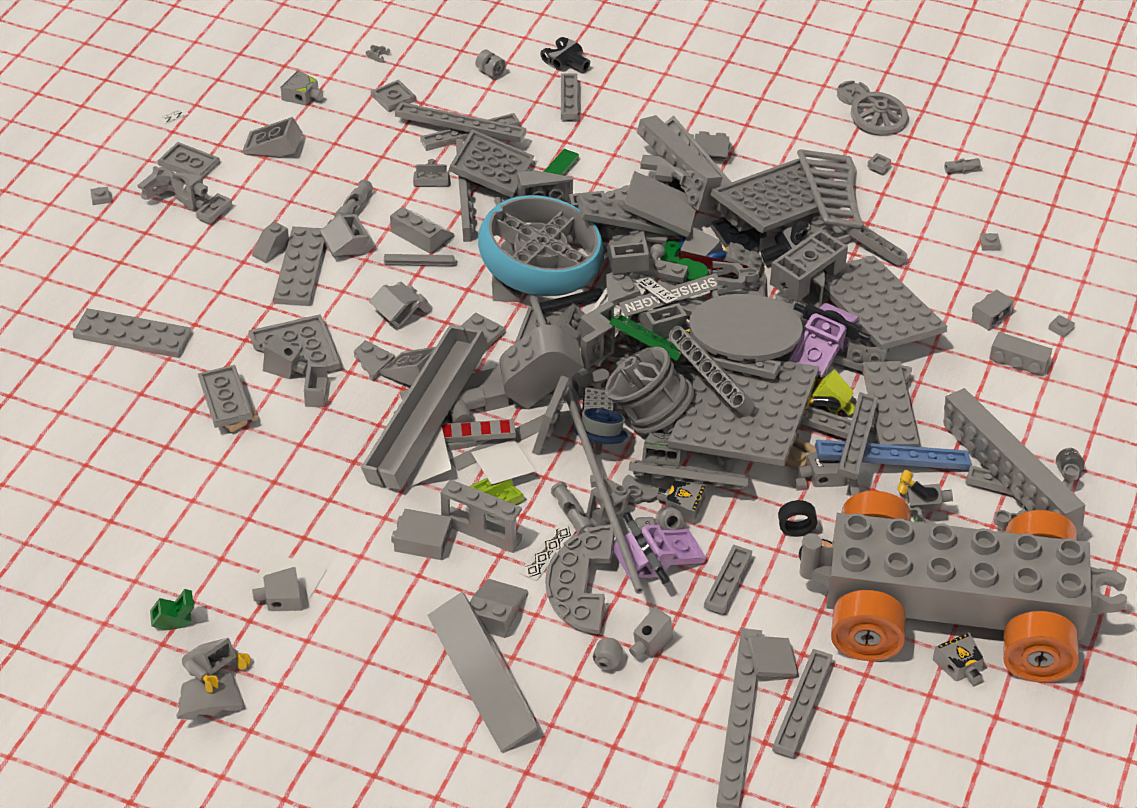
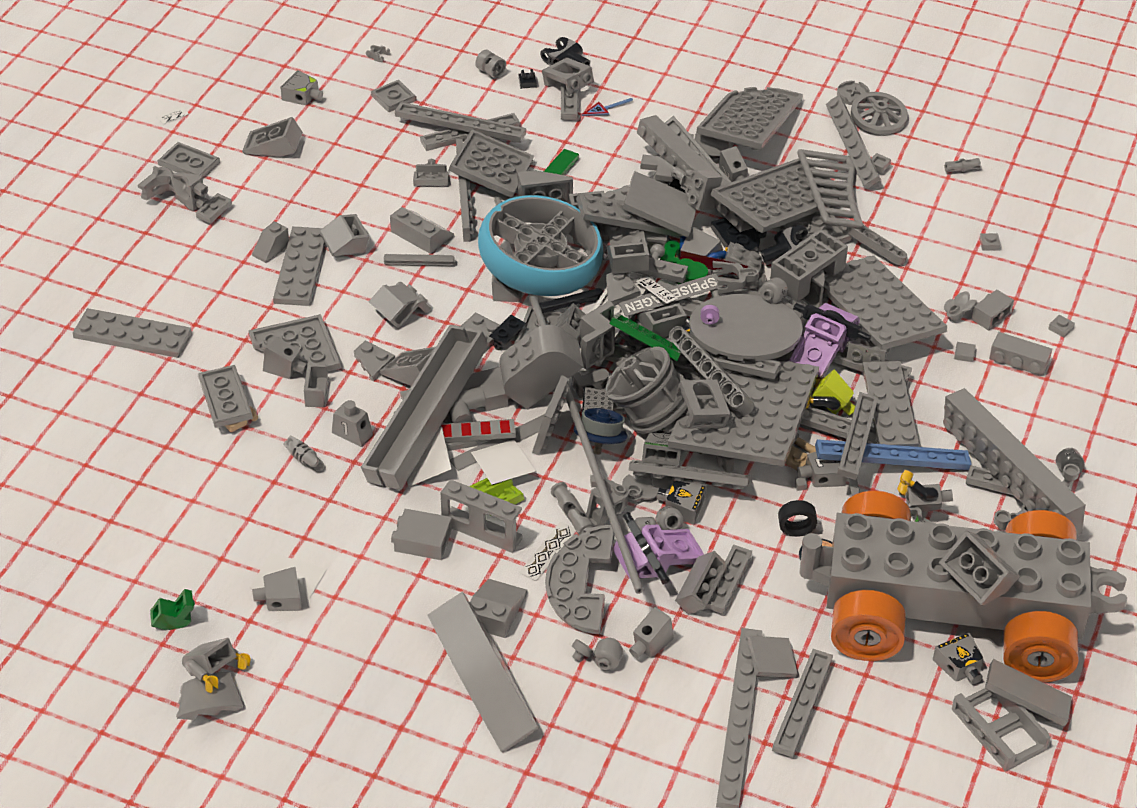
(100, 195): light grey plate -> none
(303, 453): none -> light grey hinge
(352, 423): none -> light grey torso
(355, 199): light grey piece -> none
(506, 331): none -> black hinge
(527, 80): none -> black tile
(573, 81): none -> light grey panel
(581, 649): none -> light grey tile
(599, 109): none -> medium blue piece
(701, 582): none -> light grey brick
(703, 417): none -> light grey panel
(709, 314): none -> lavender tile
(733, 164): none -> light grey torso
(749, 116): none -> light grey plate
(774, 290): none -> light grey head
(853, 142): none -> light grey plate
(956, 307): none -> light grey plate
(964, 351): none -> light grey tile
(979, 568): none -> light grey slope
(990, 733): none -> light grey window
(1028, 692): none -> light grey tile

